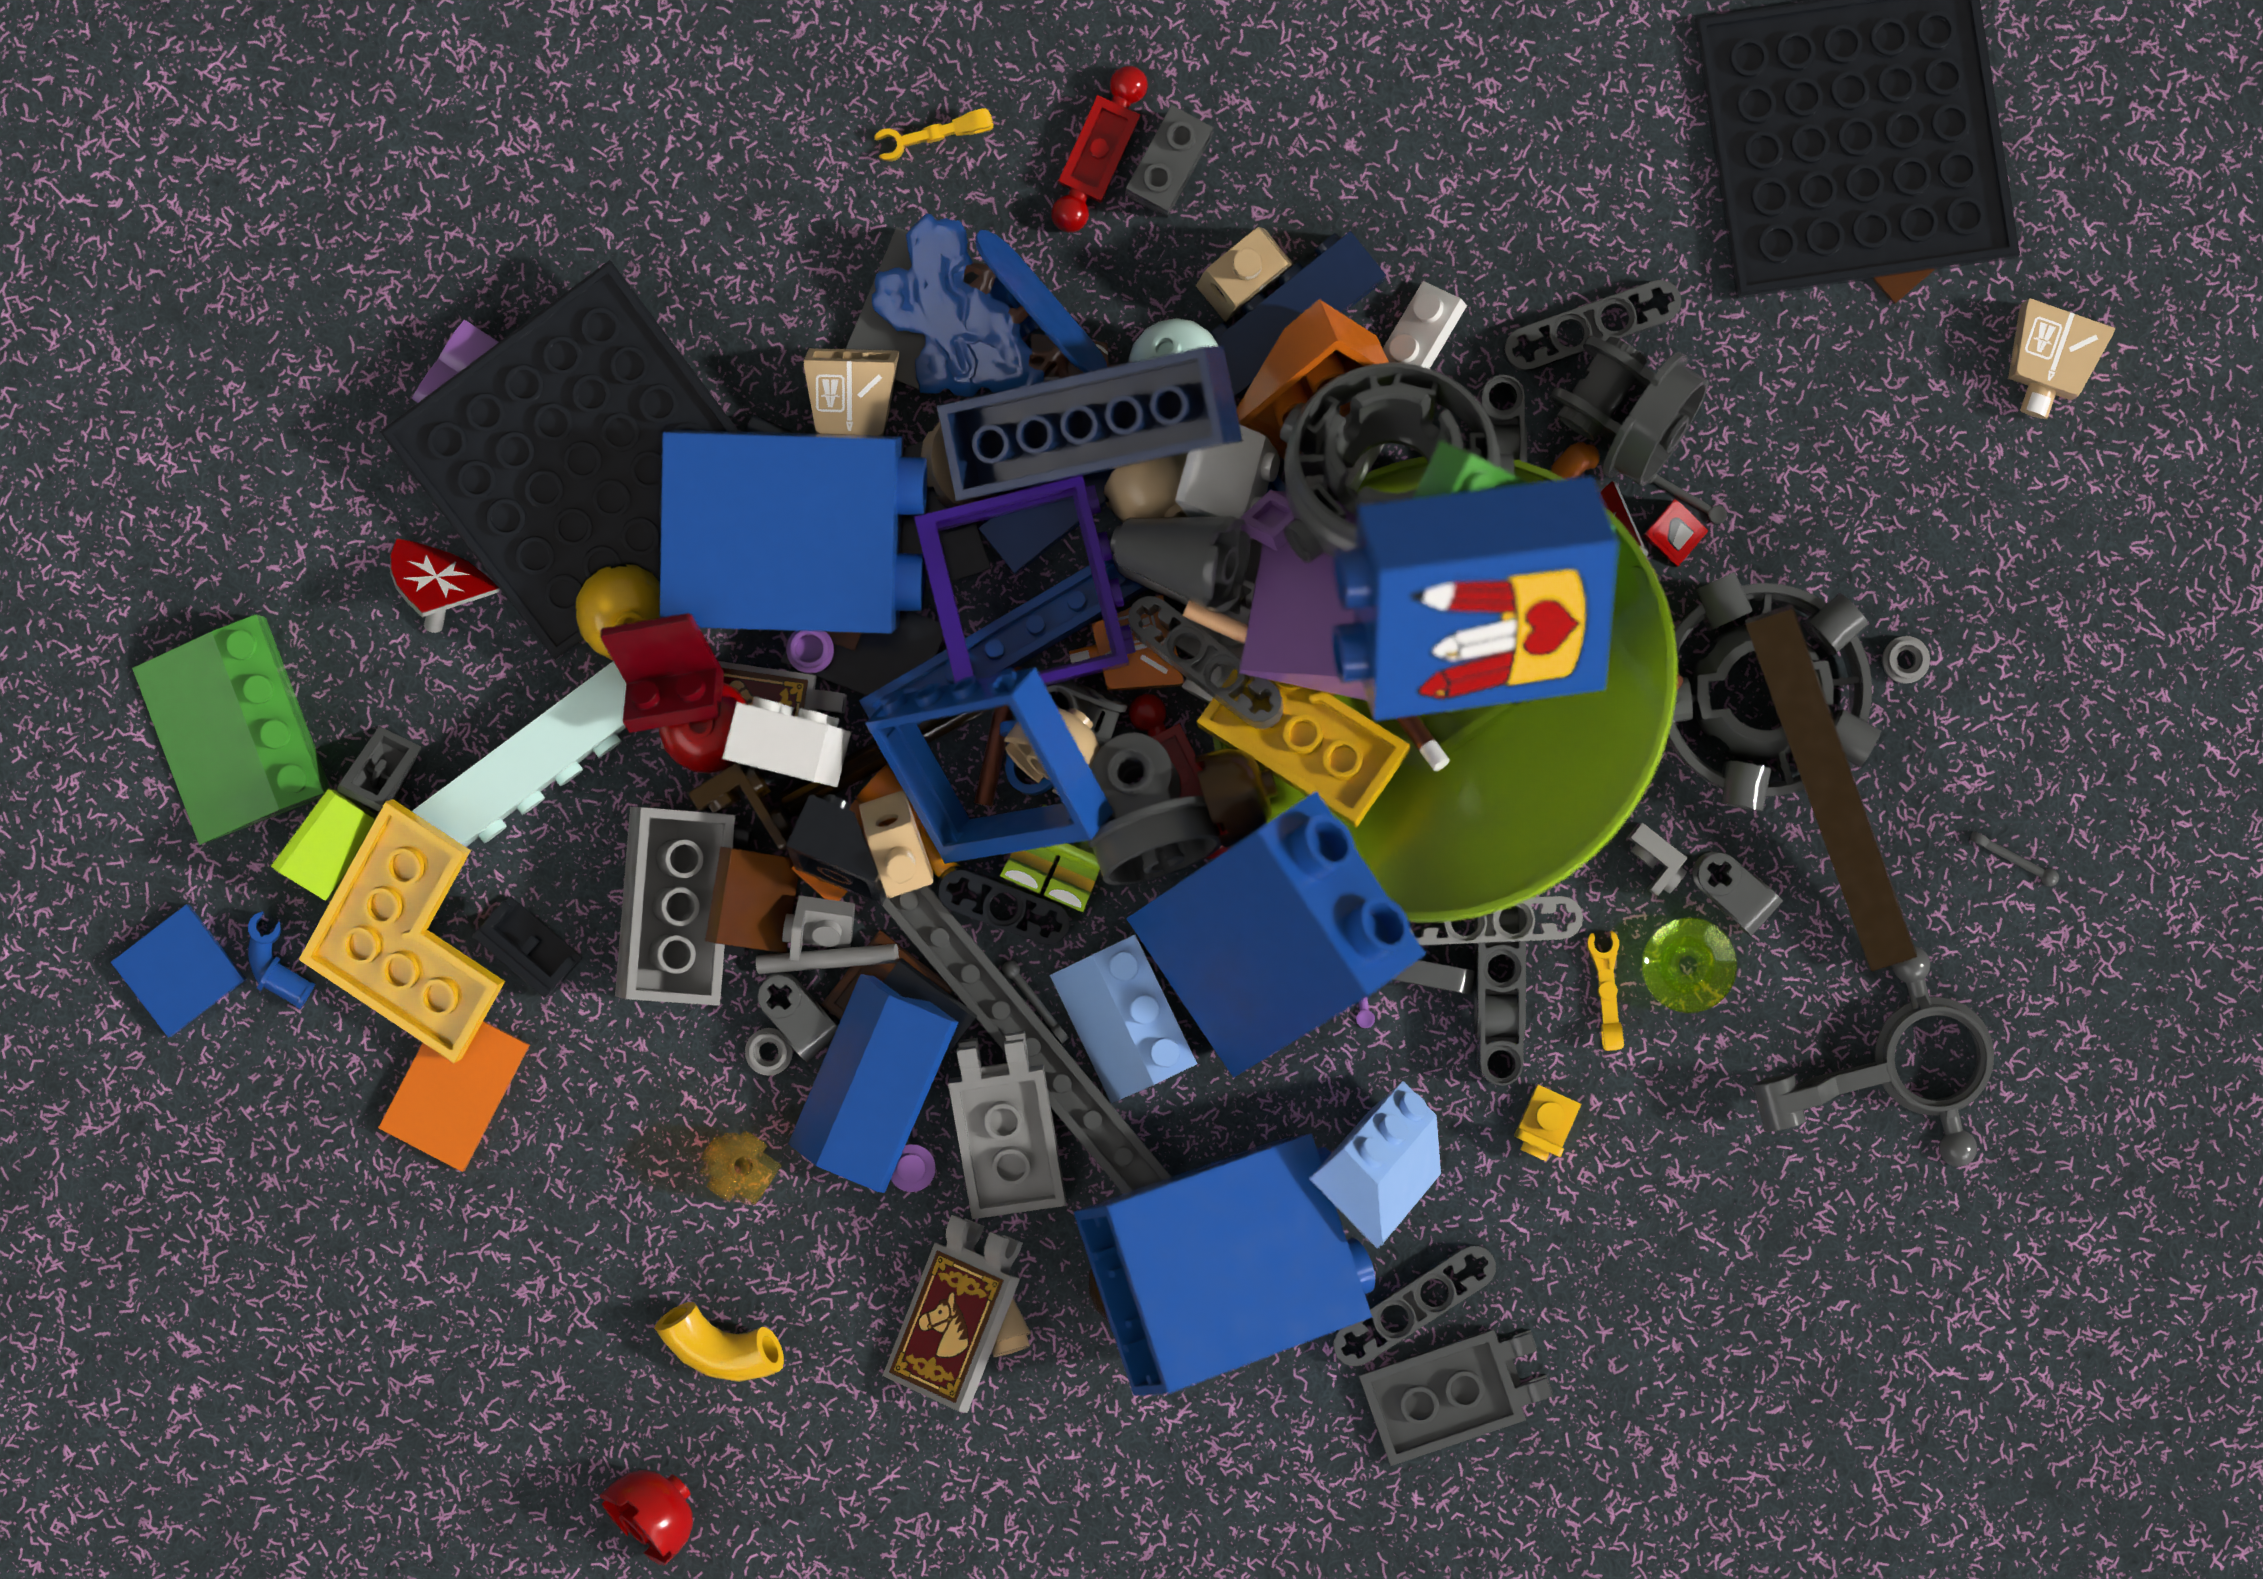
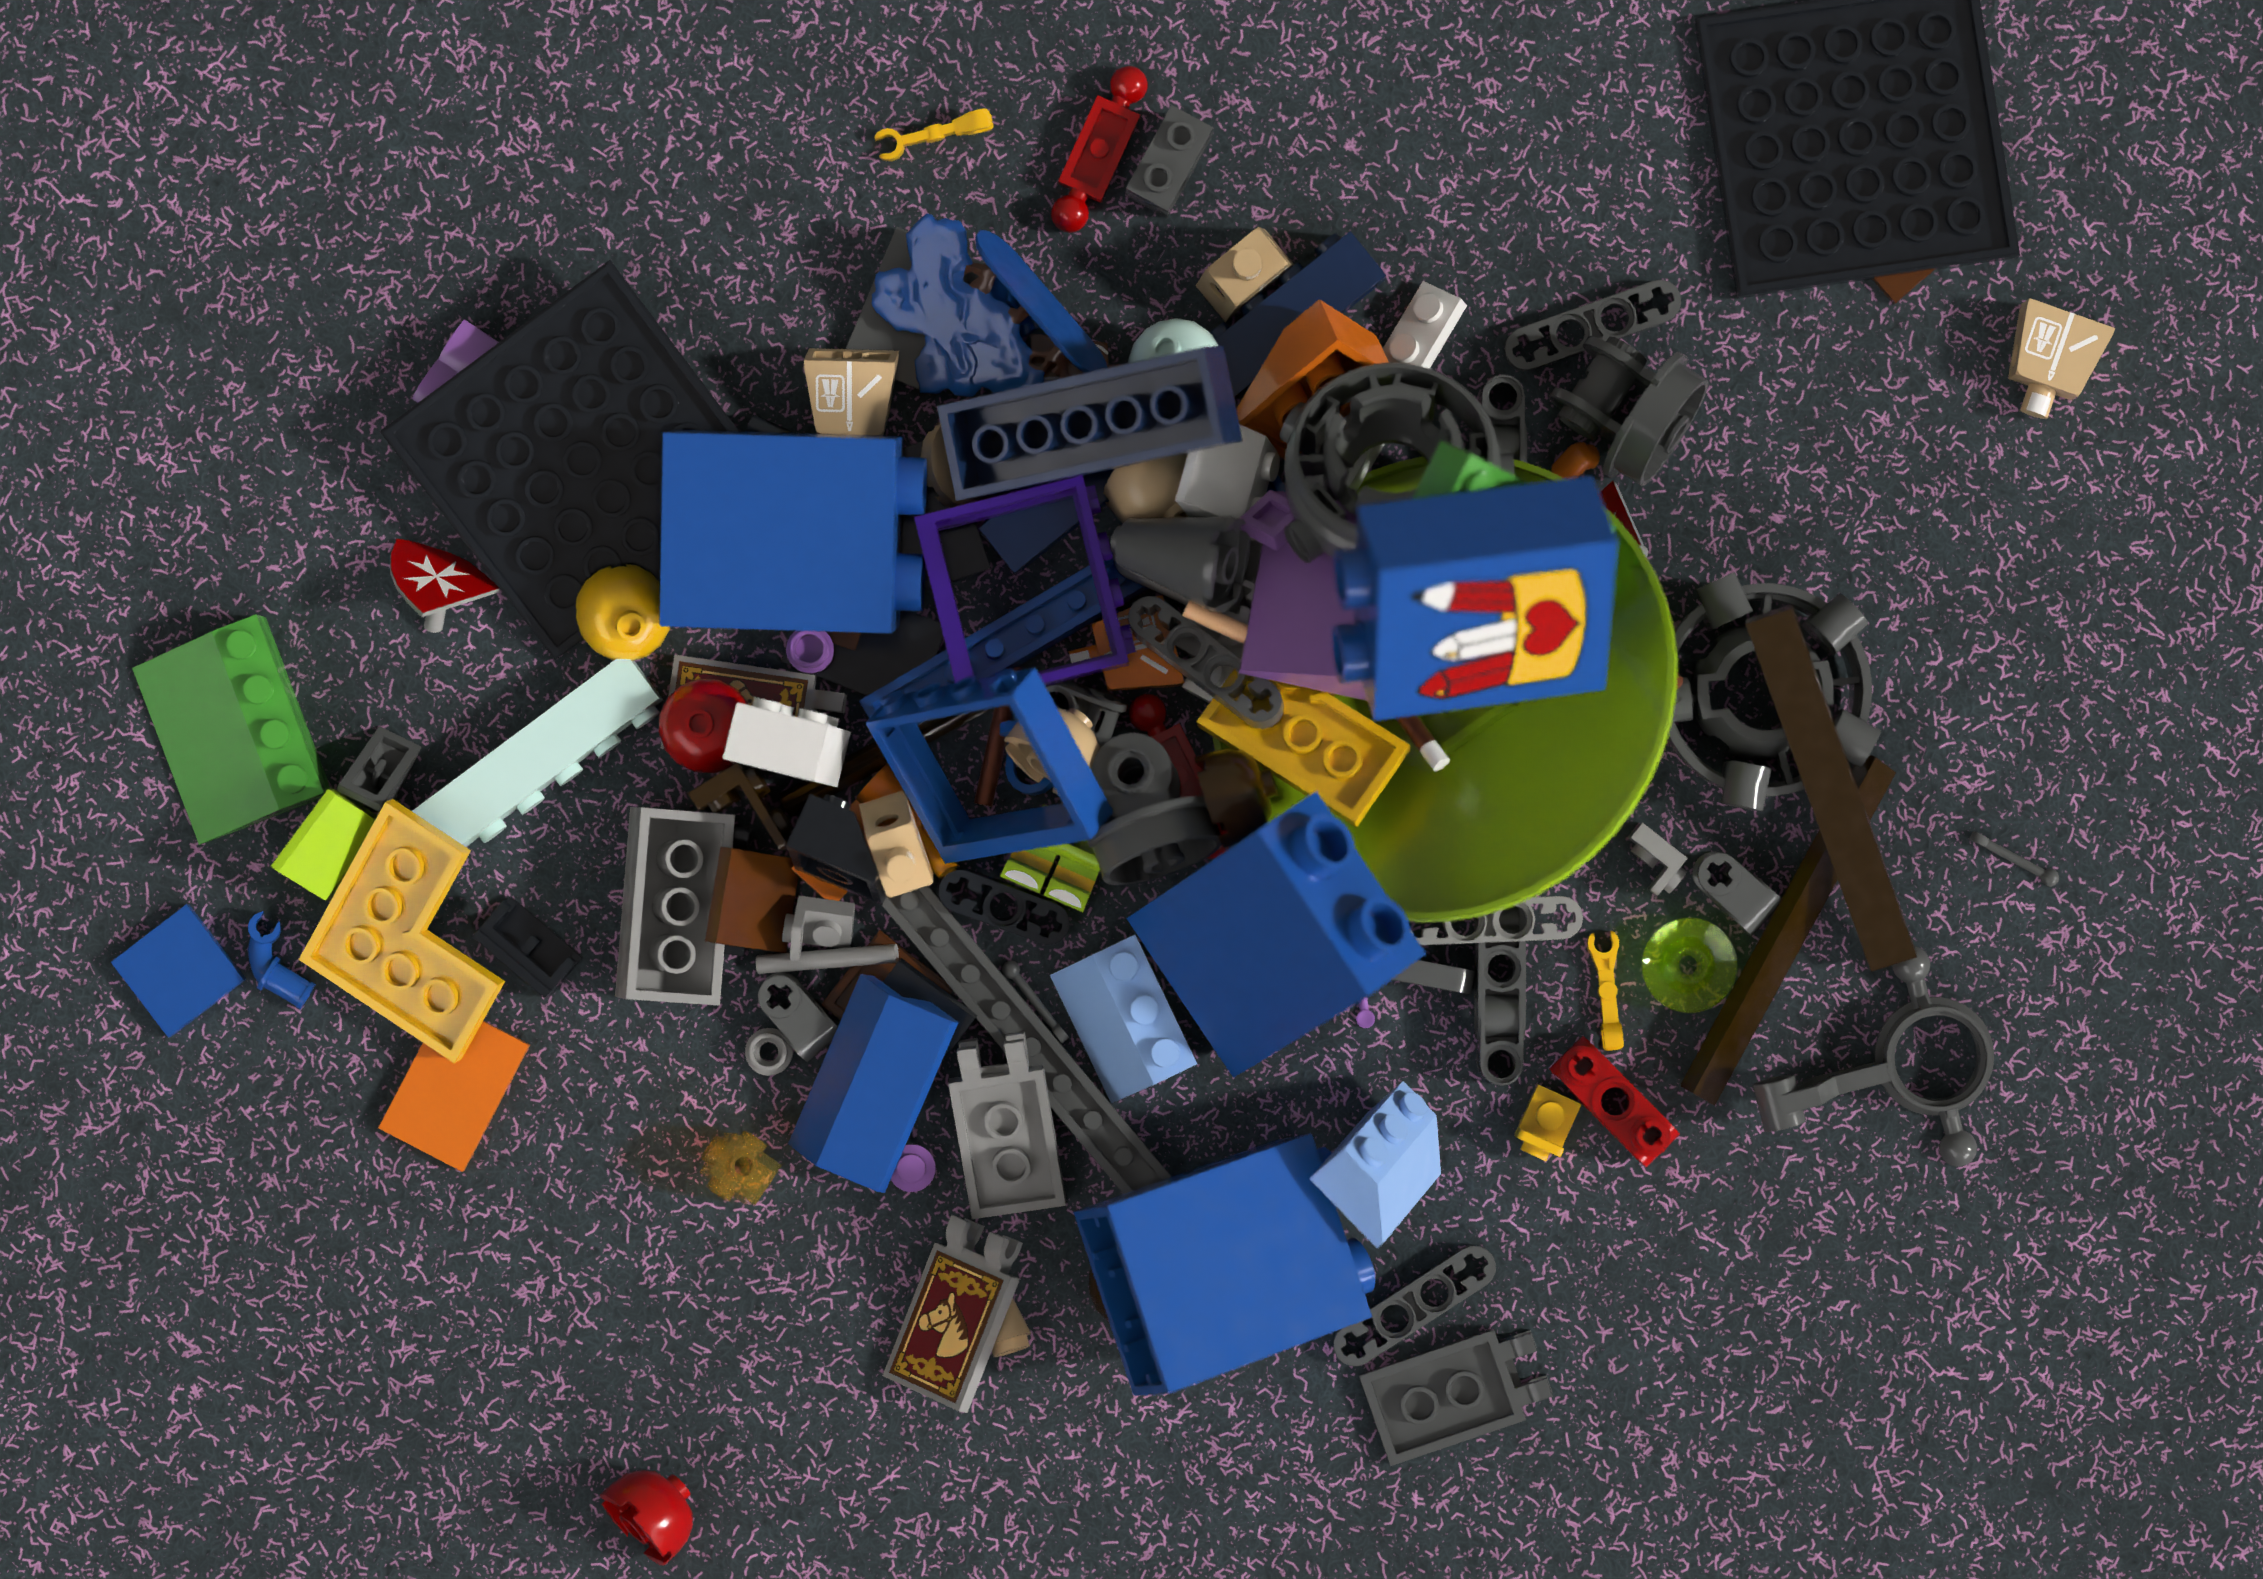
(666, 672): dark red bracket -> none
(718, 1352): yellow cylinder -> none
(1640, 1126): none -> red piece
(1675, 532): red slope -> none
(1716, 514): dark grey hinge -> none
(1775, 952): none -> dark brown tile
(1919, 652): light grey plate -> none

